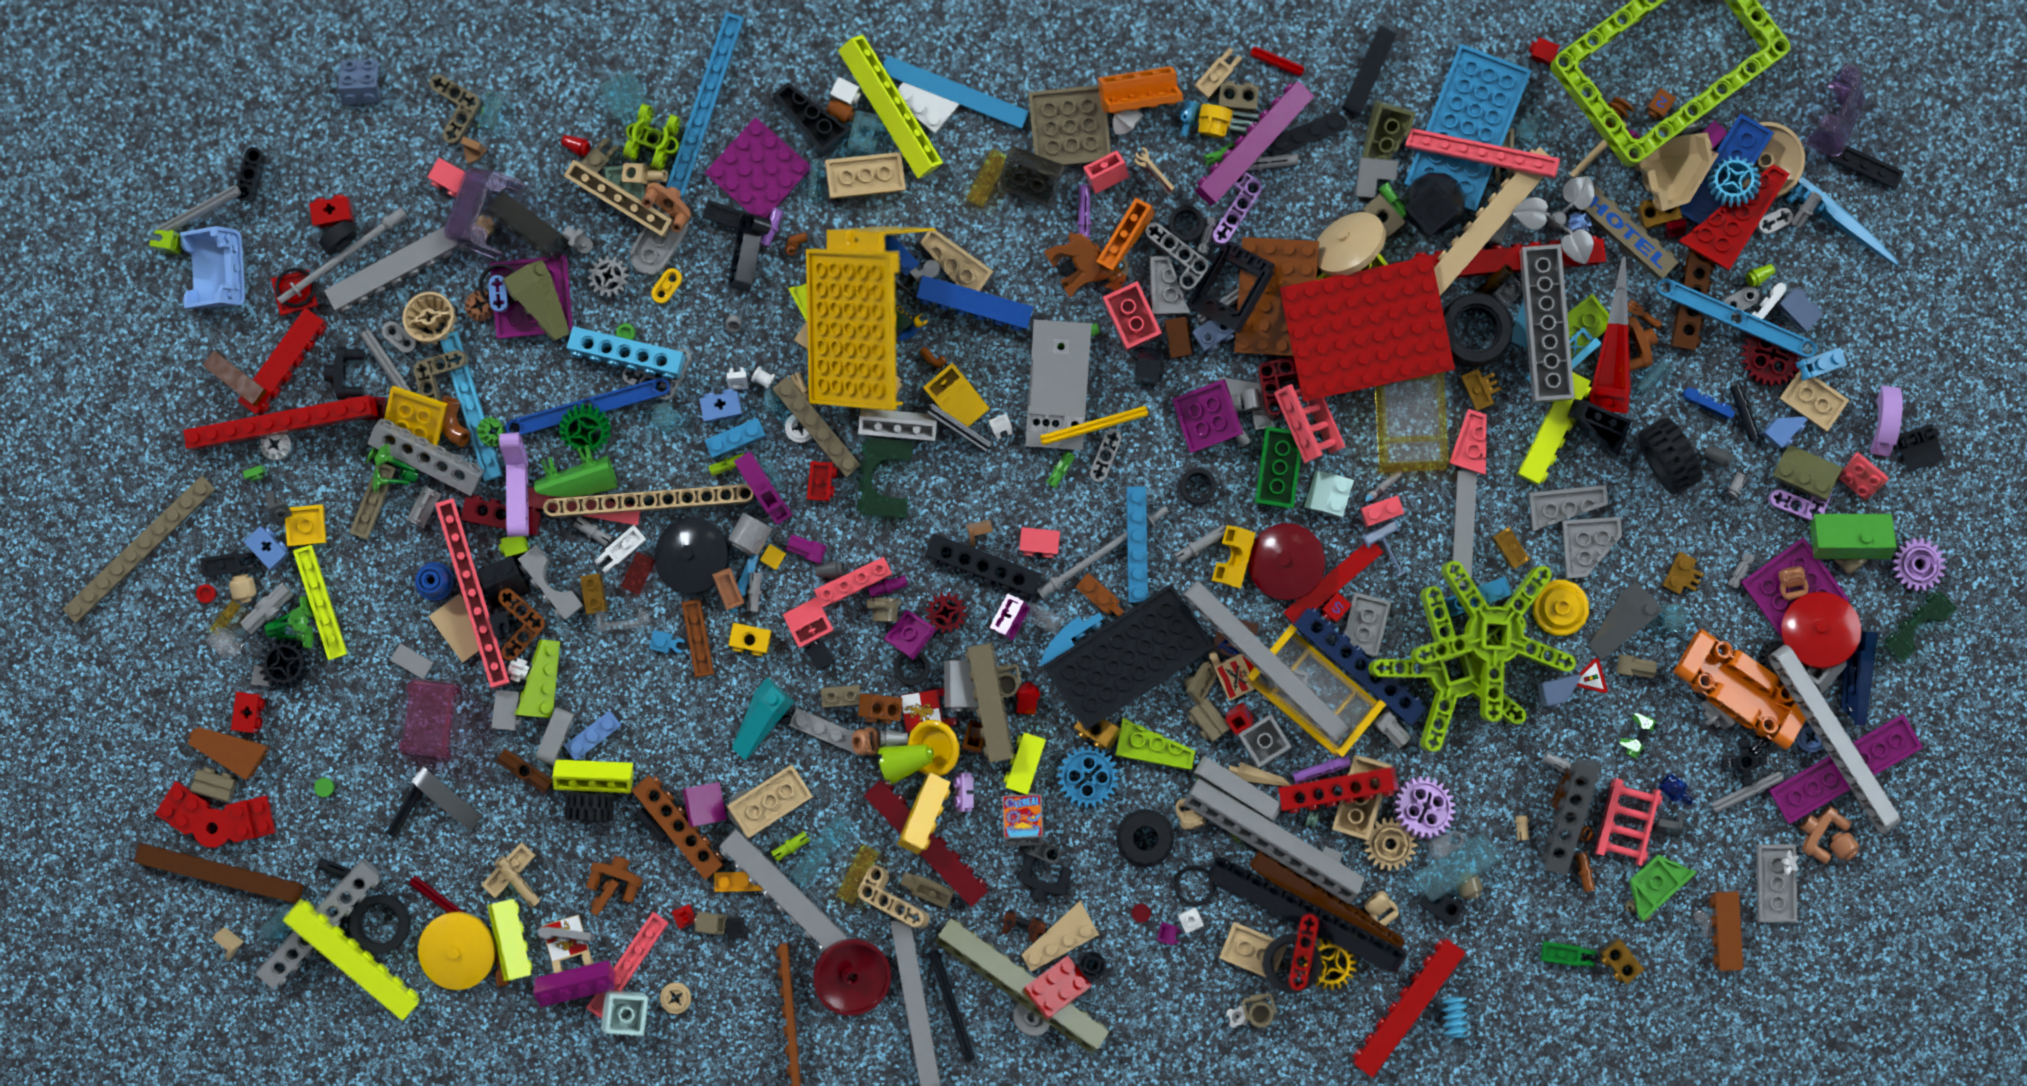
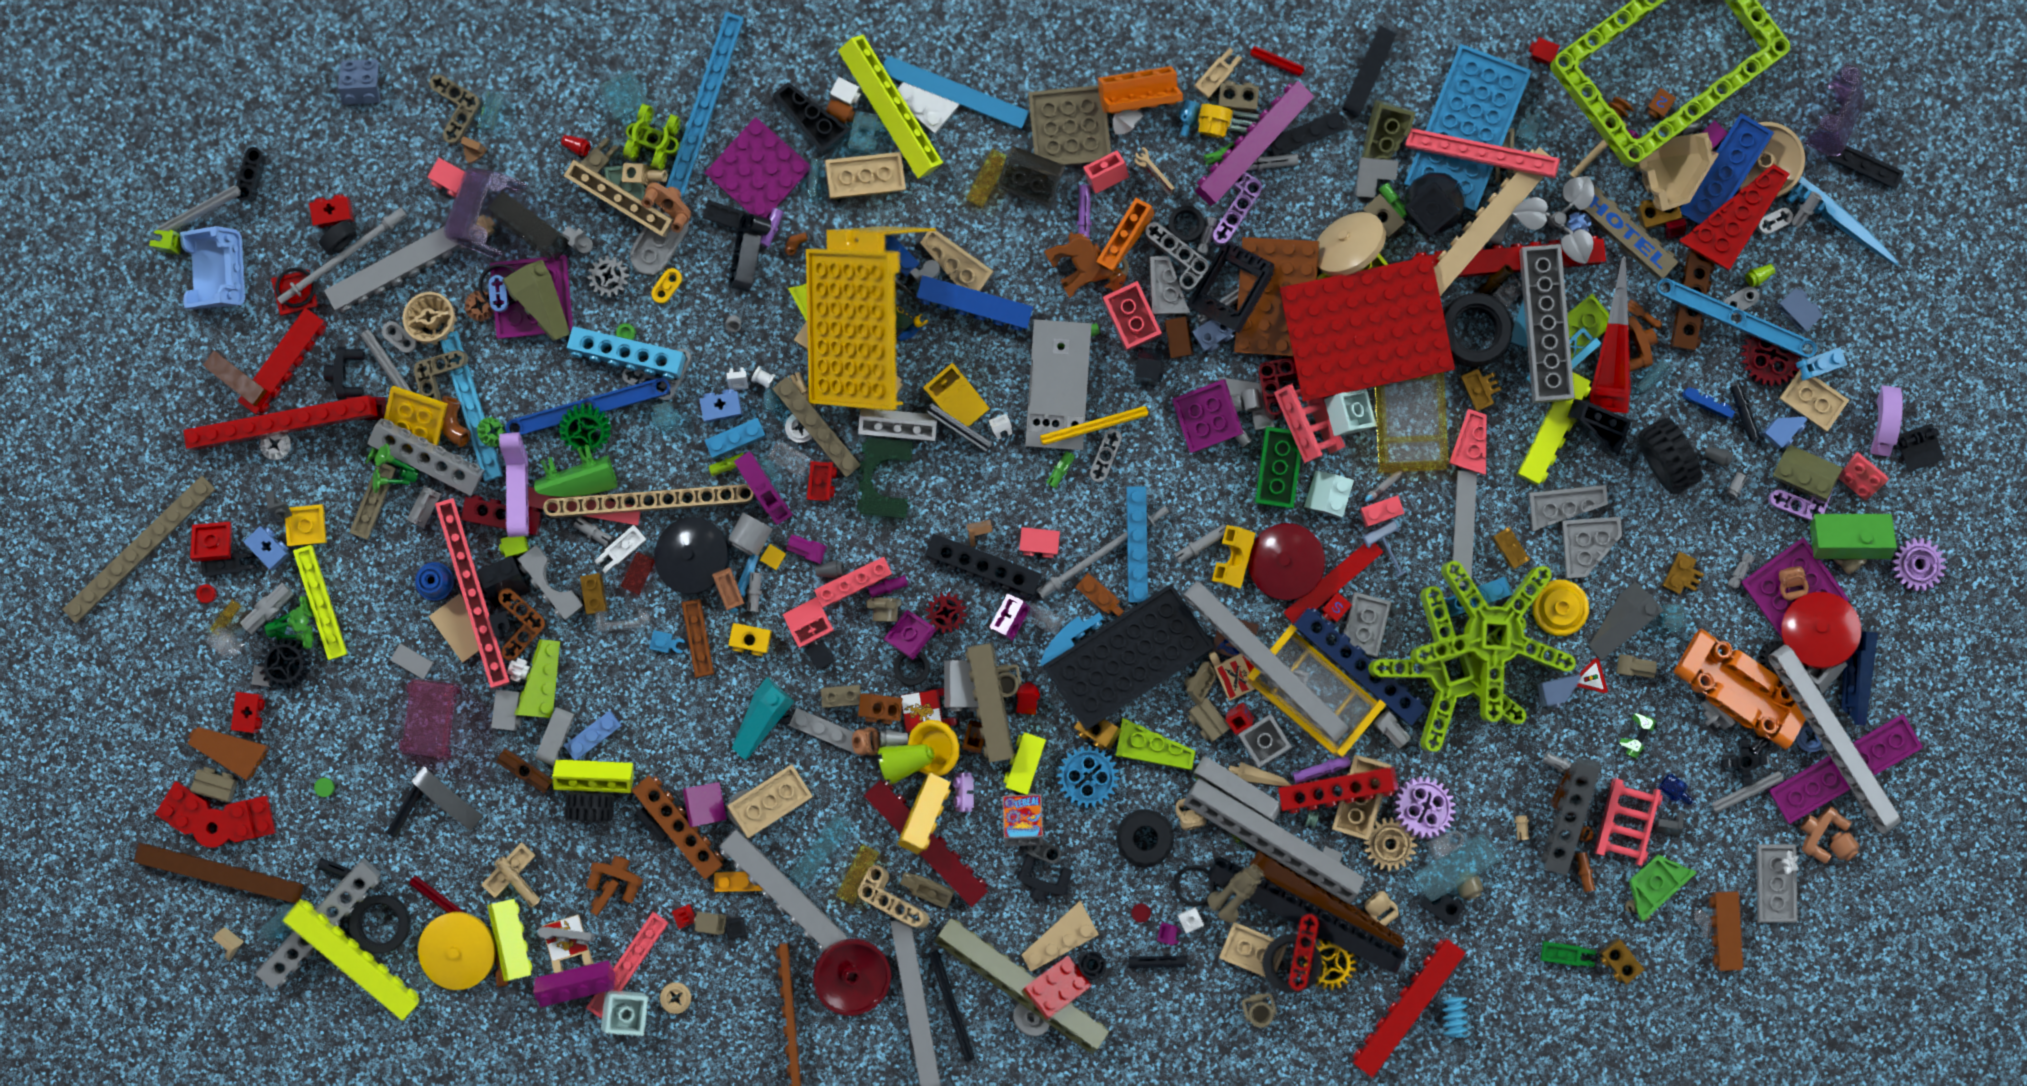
(211, 541): none -> red plate
(242, 588): tan head -> none
(255, 474): bright green plate -> none
(789, 458): none -> clear hinge
(790, 846): lime pin -> none
(931, 359): dark orange arm -> none
(1034, 926): copper piece -> none
(1157, 961): none -> black pin
(1212, 486): black tyre -> none
(1232, 1014): white plate -> none
(1243, 885): none -> dark tan piece
(1350, 412): none -> light aqua brick
(1746, 172): medium azure gear -> none
(1768, 303): white hinge -> none
(1901, 643): clear green arch -> none

